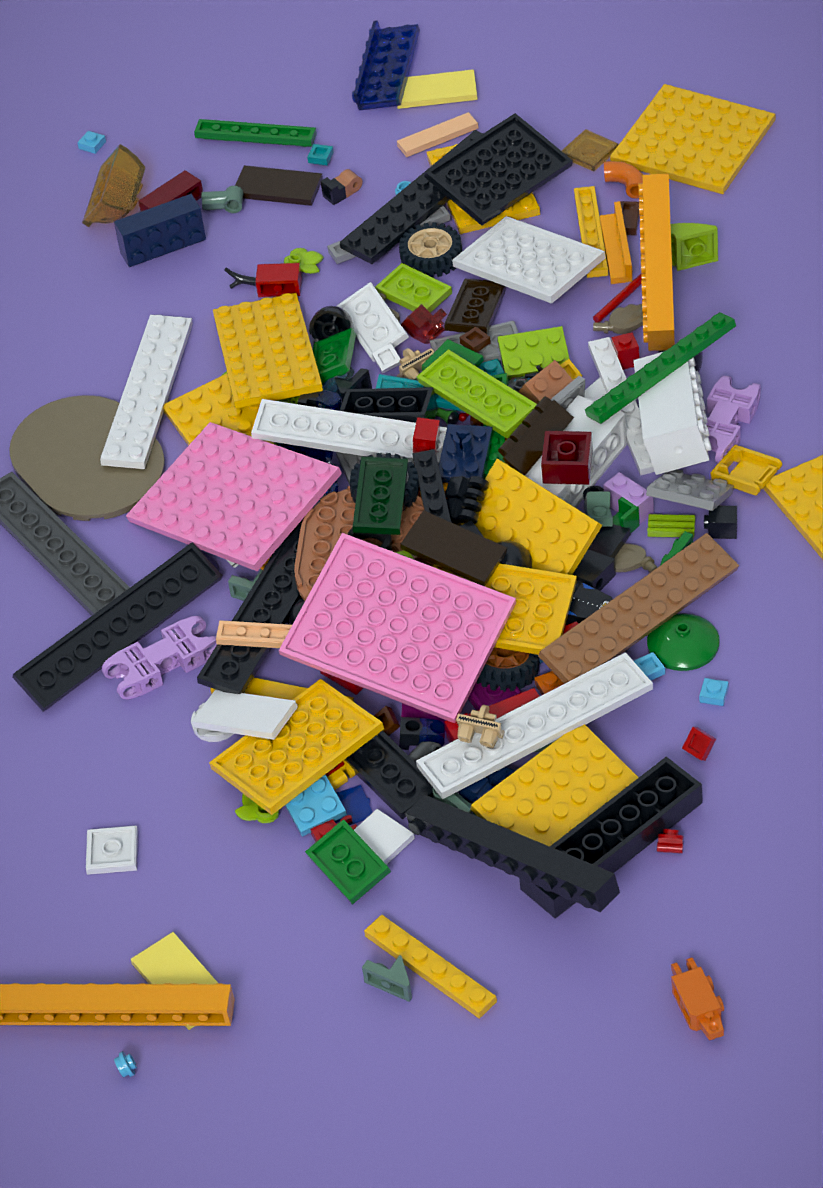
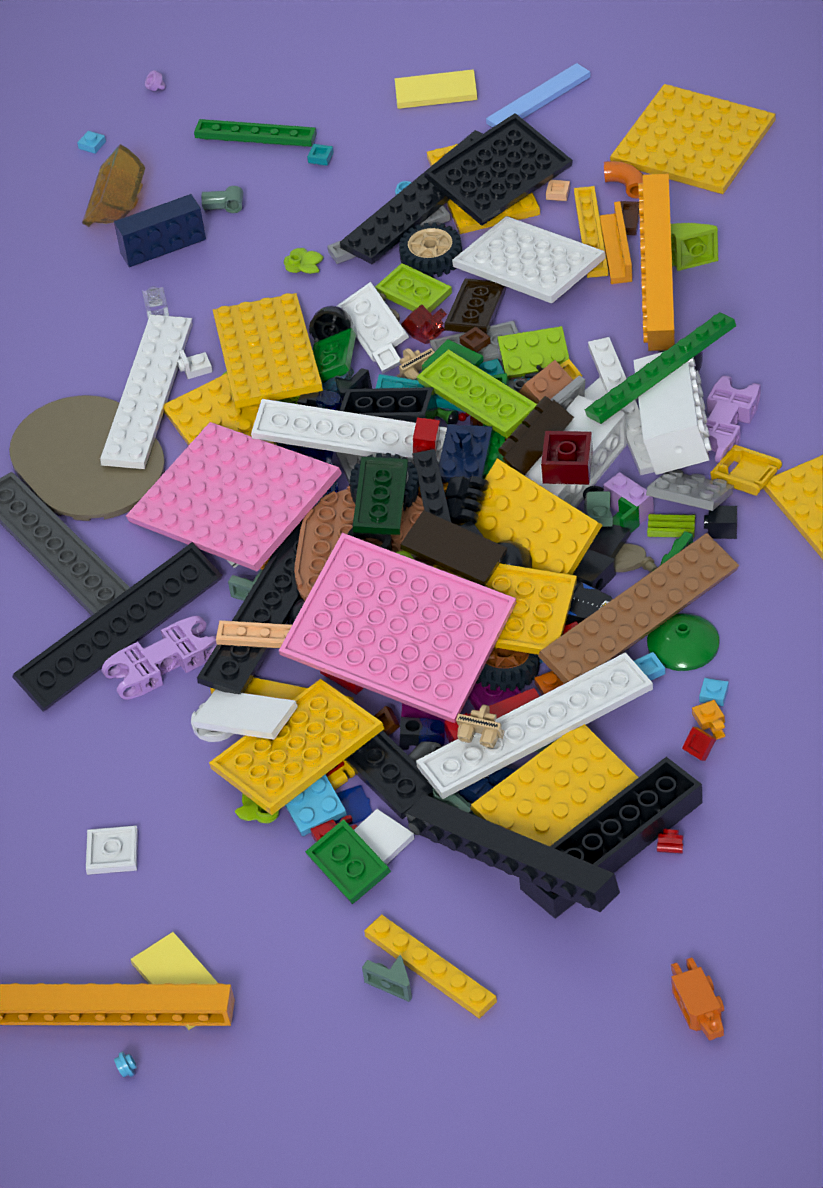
(154, 81): none -> lavender tile
(155, 297): none -> clear brick
(177, 187): dark red brick -> none
(194, 365): none -> white bracket
(240, 279): black bar -> none
(278, 279): red brick -> none
(279, 185): dark brown tile -> none
(341, 186): leg -> none
(385, 66): clear blue bracket -> none
(437, 134): light nougat tile -> none
(542, 94): none -> light blue tile
(557, 190): none -> light nougat plate
(590, 150): clear yellow tile -> none
(608, 308): red bar -> none
(622, 320): dark tan animal -> none
(626, 349): red brick -> none
(710, 716): none -> light orange plate

